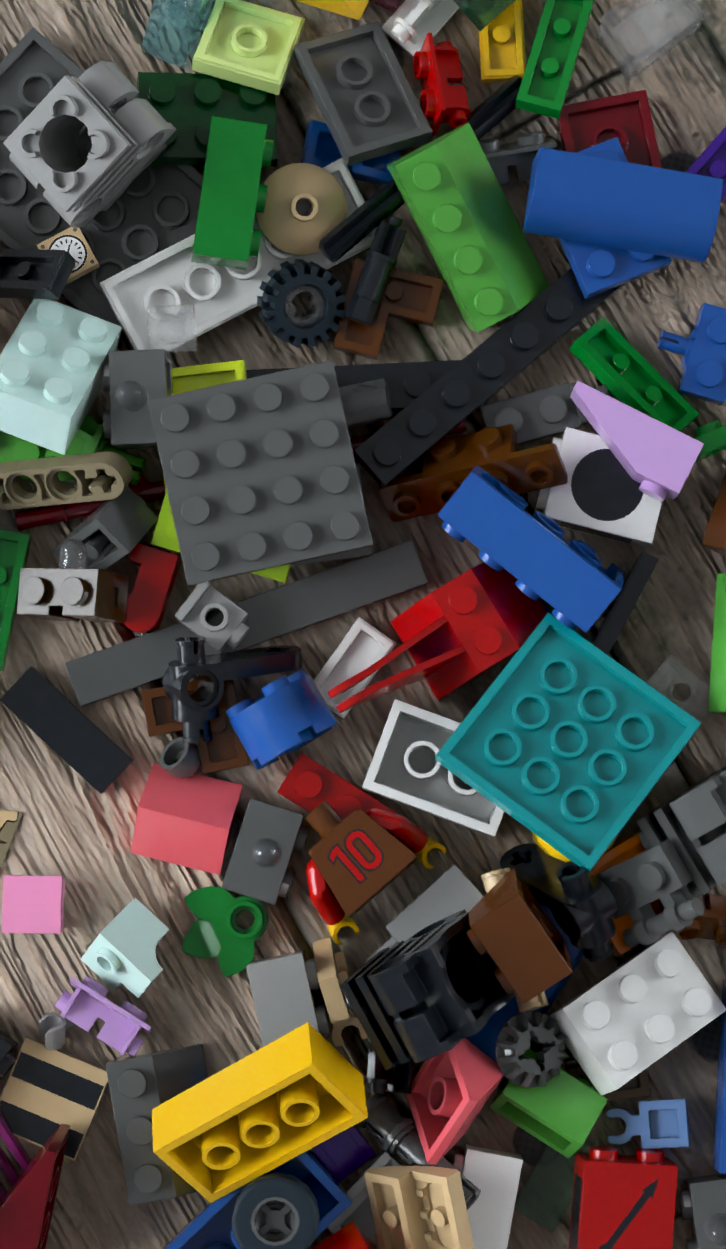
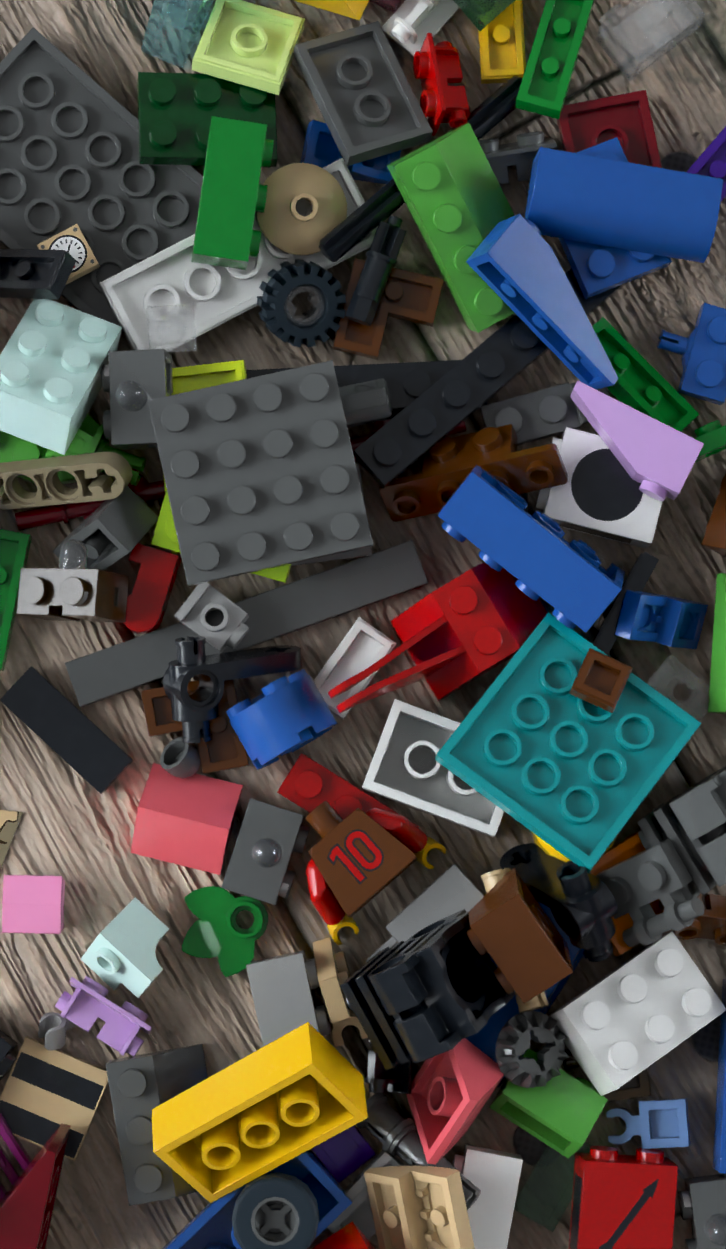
(123, 133): light grey piece -> none
(534, 285): none -> slope
(601, 680): none -> reddish brown tile
(661, 619): none -> blue slope

